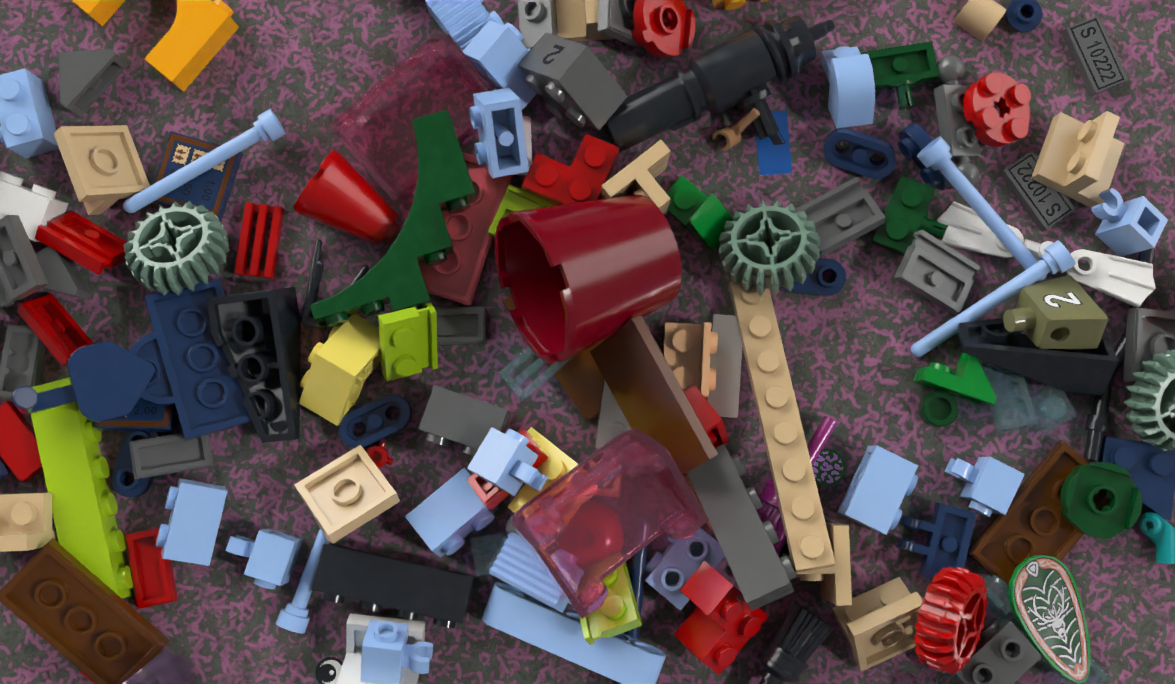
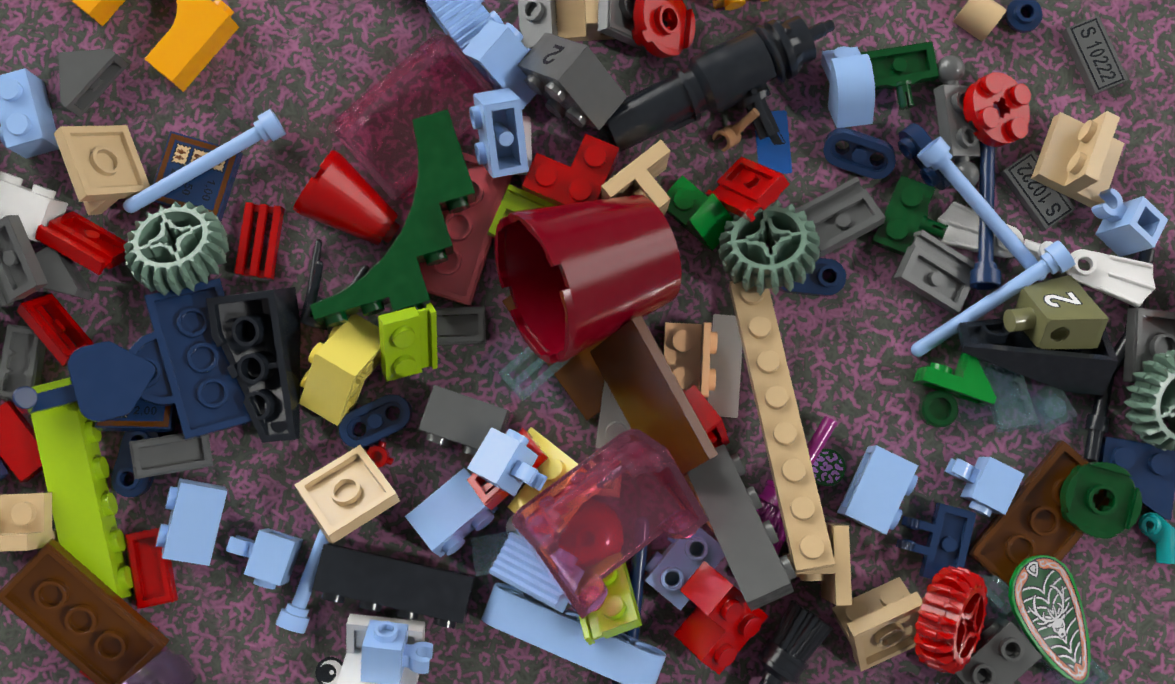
(749, 187): none -> red plate
(985, 272): none -> dark blue piece

